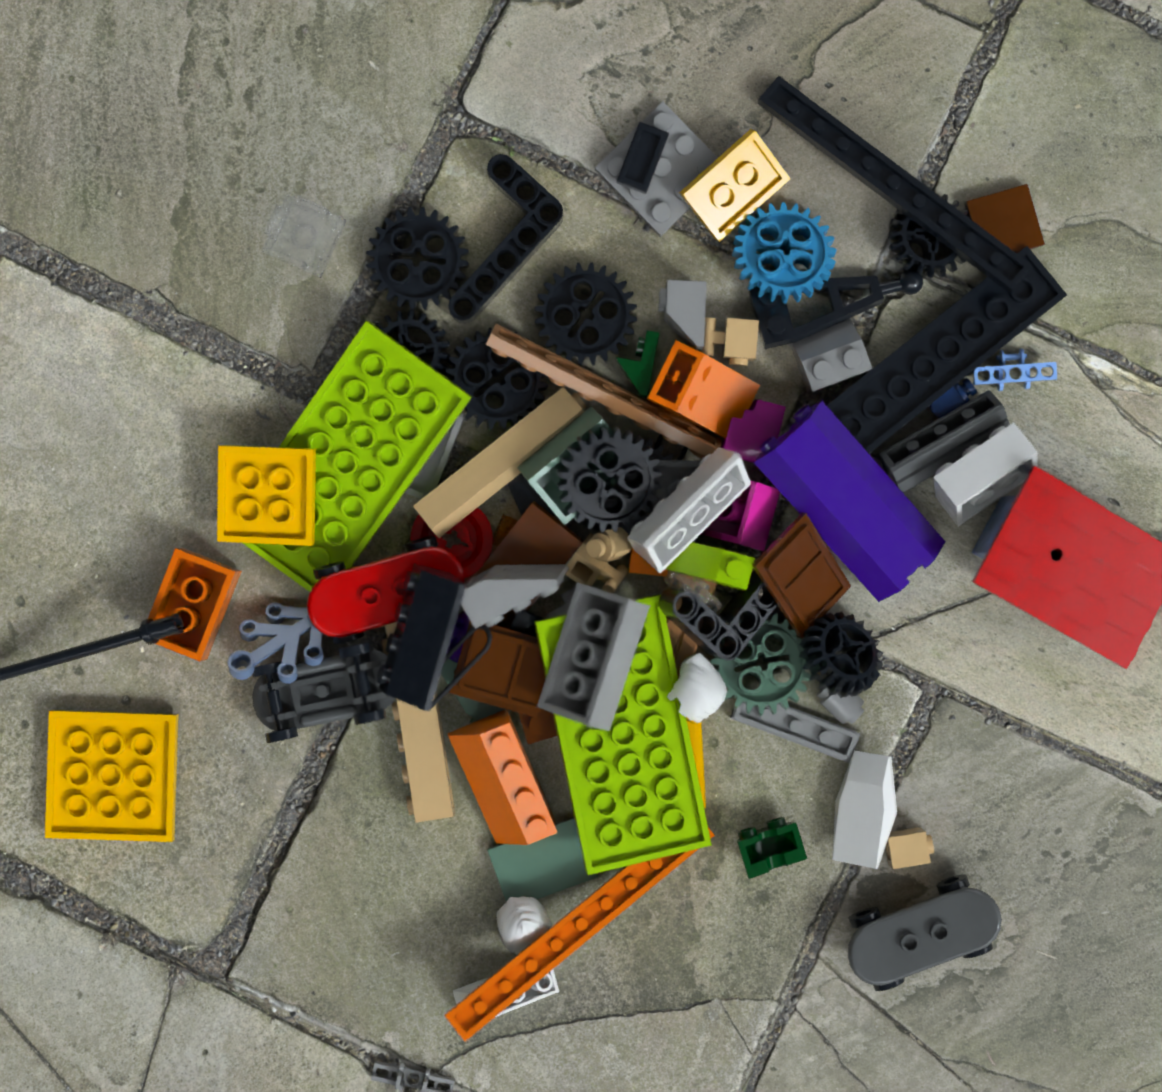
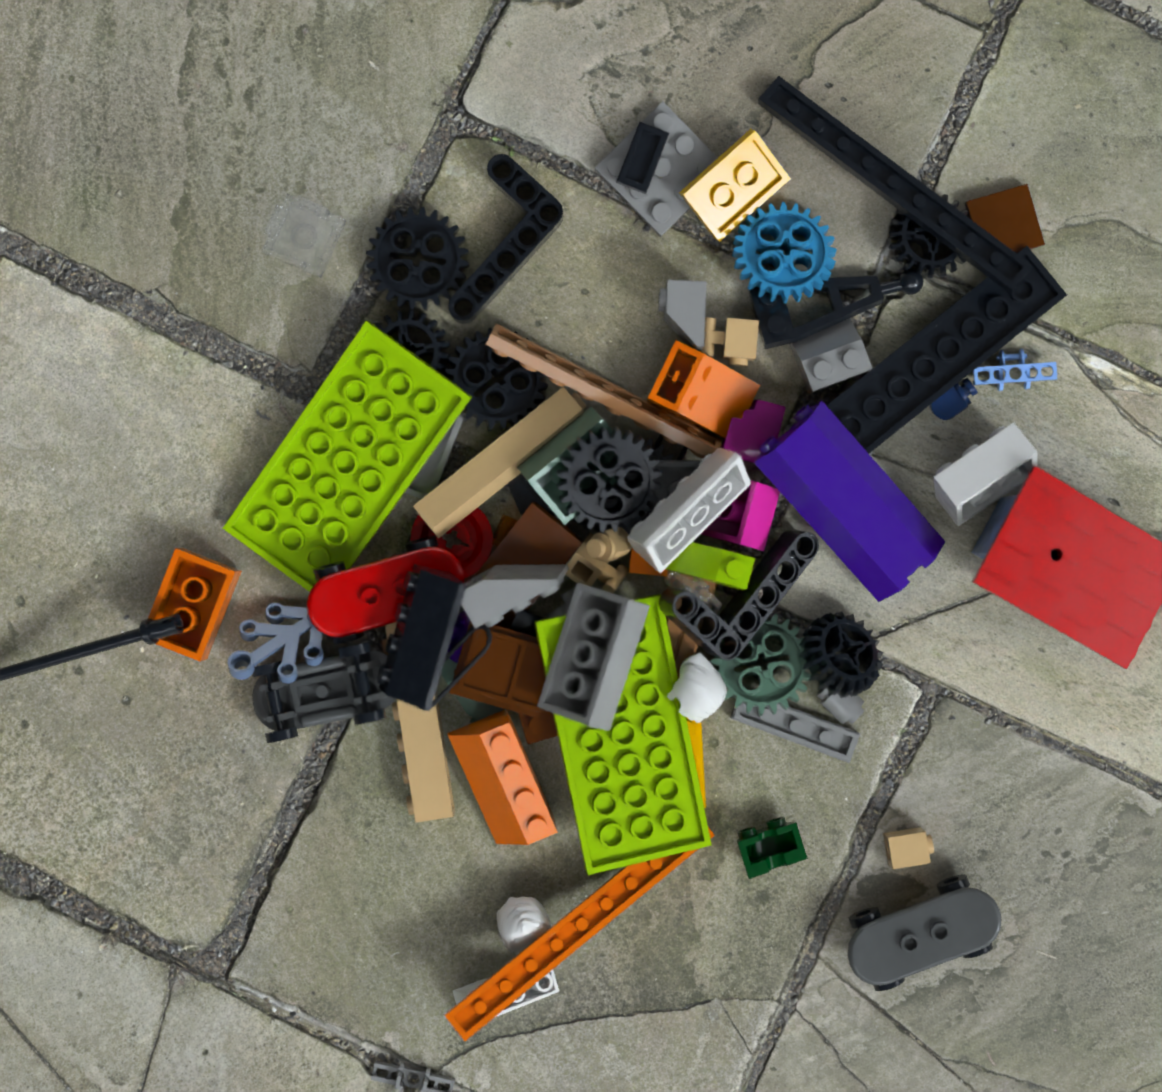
(111, 775): yellow plate -> none
(266, 495): yellow plate -> none
(541, 866): sand green tile -> none
(561, 297): black gear -> none
(640, 372): dark green slope -> none
(801, 574): reddish brown piece -> none
(864, 810): white piece -> none
(943, 441): dark grey brick -> none

